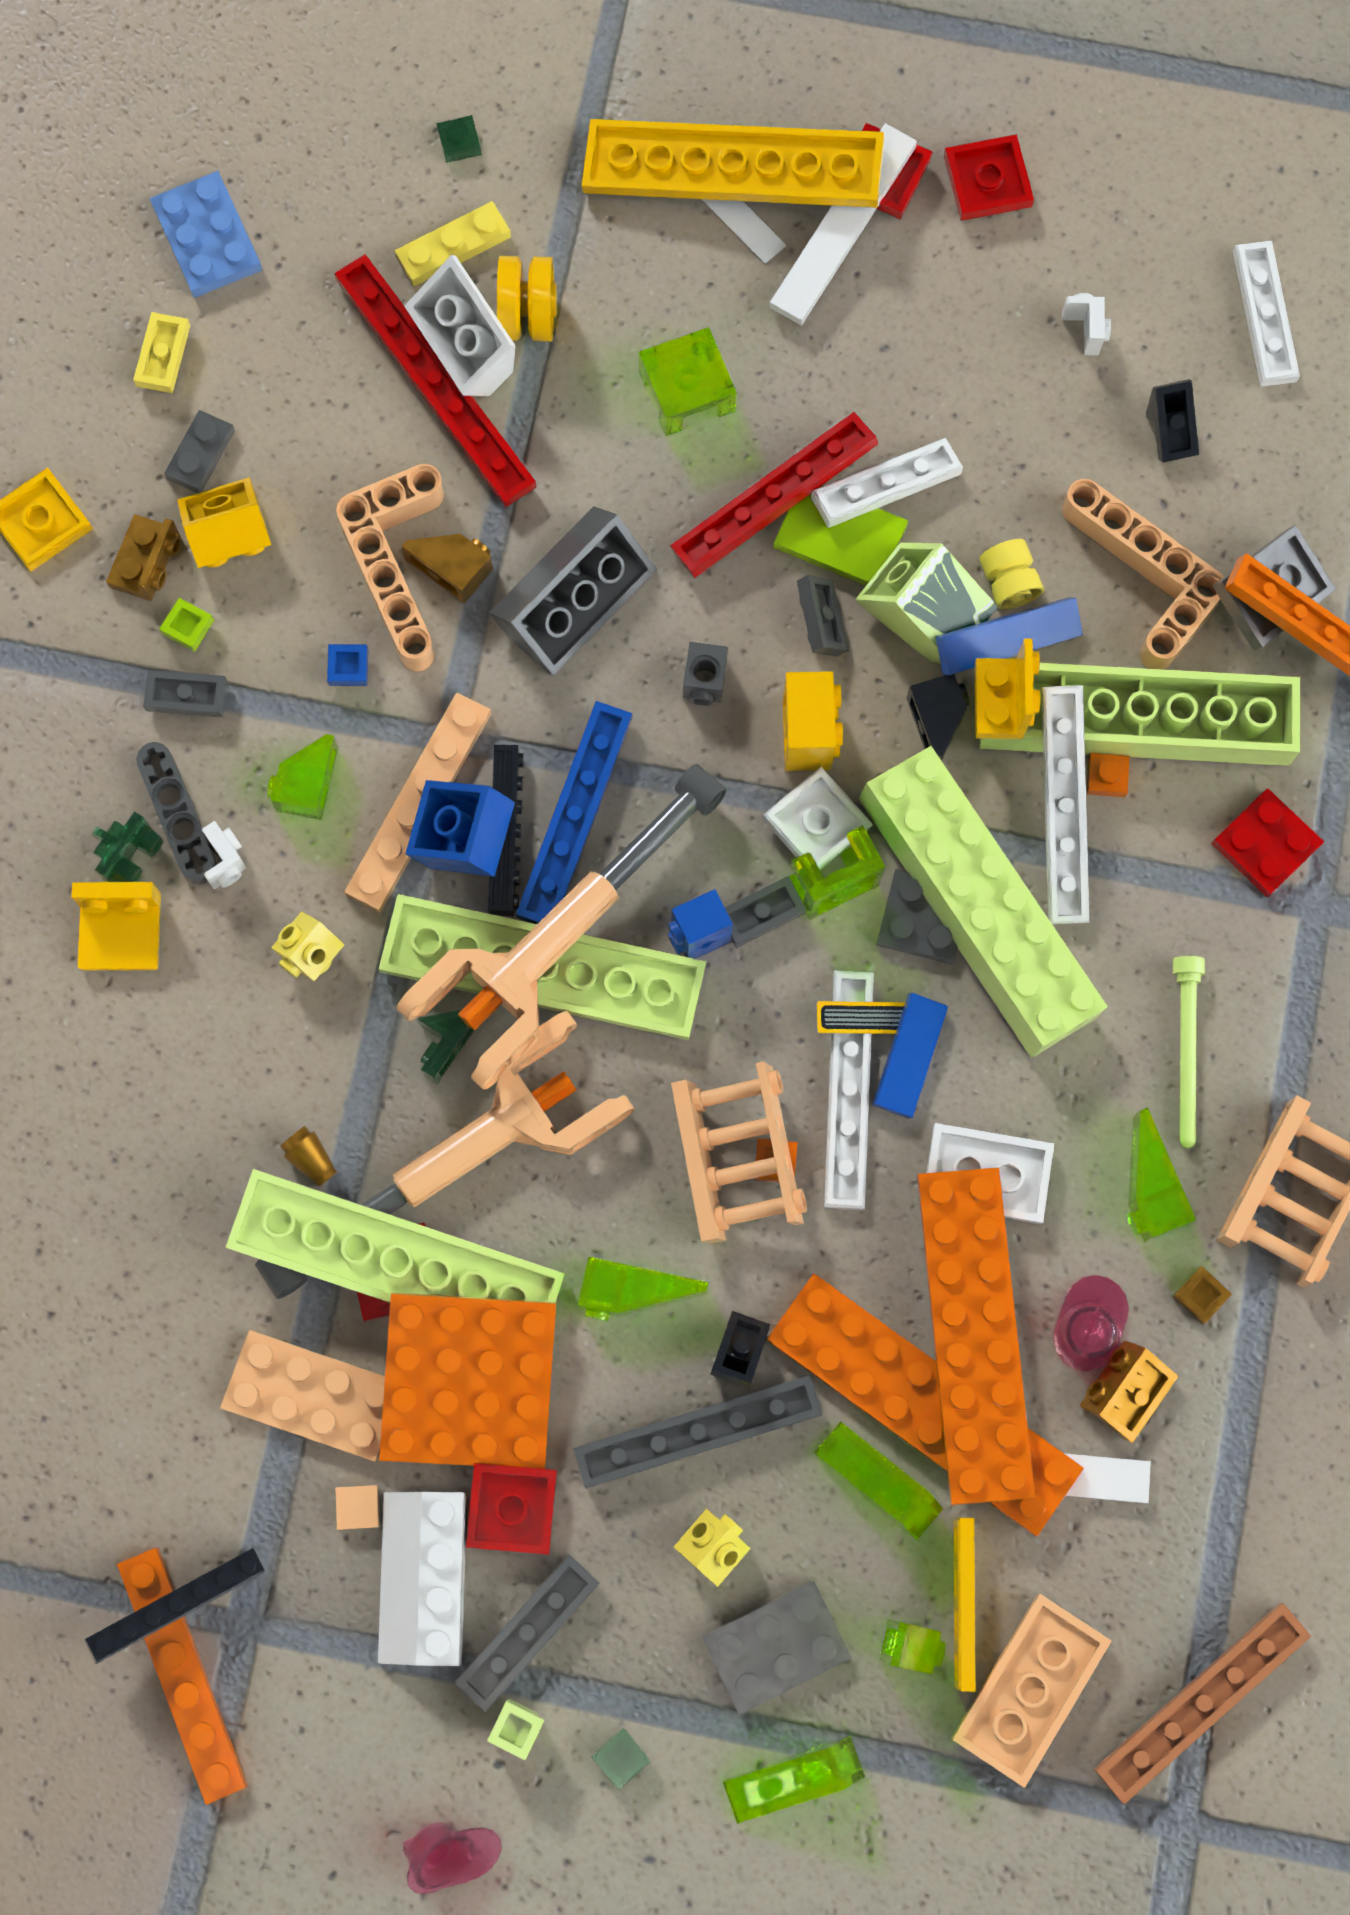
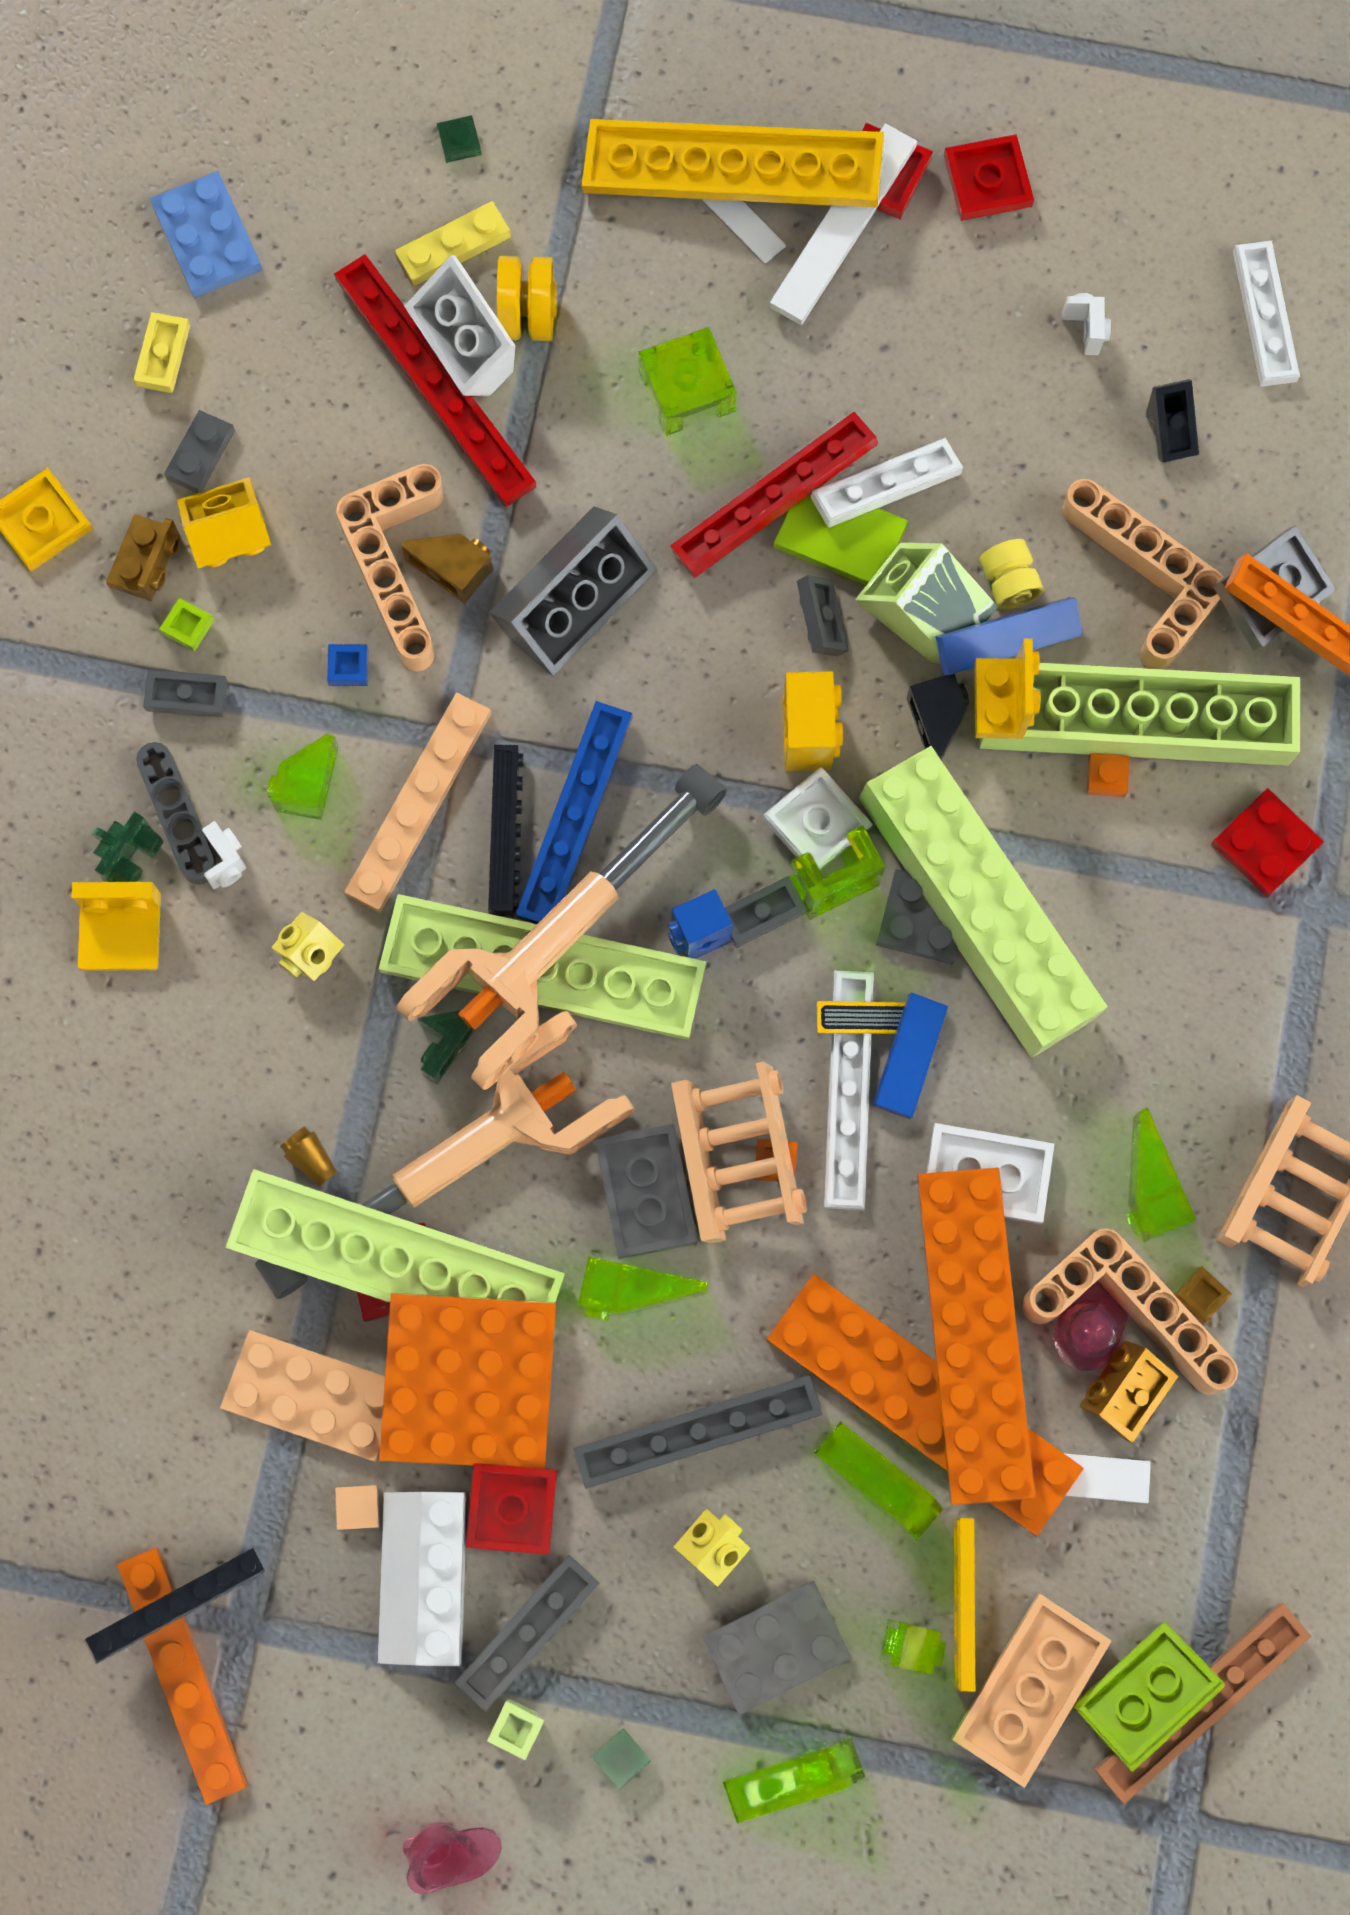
(460, 828): blue brick -> none
(646, 1191): none -> flat silver plate
(709, 658): dark grey brick -> none
(740, 1349): black slope -> none
(1065, 804): white tile -> none
(1137, 1305): none -> light nougat beam
(1148, 1696): none -> lime tile
(1188, 973): yellowish green piece -> none

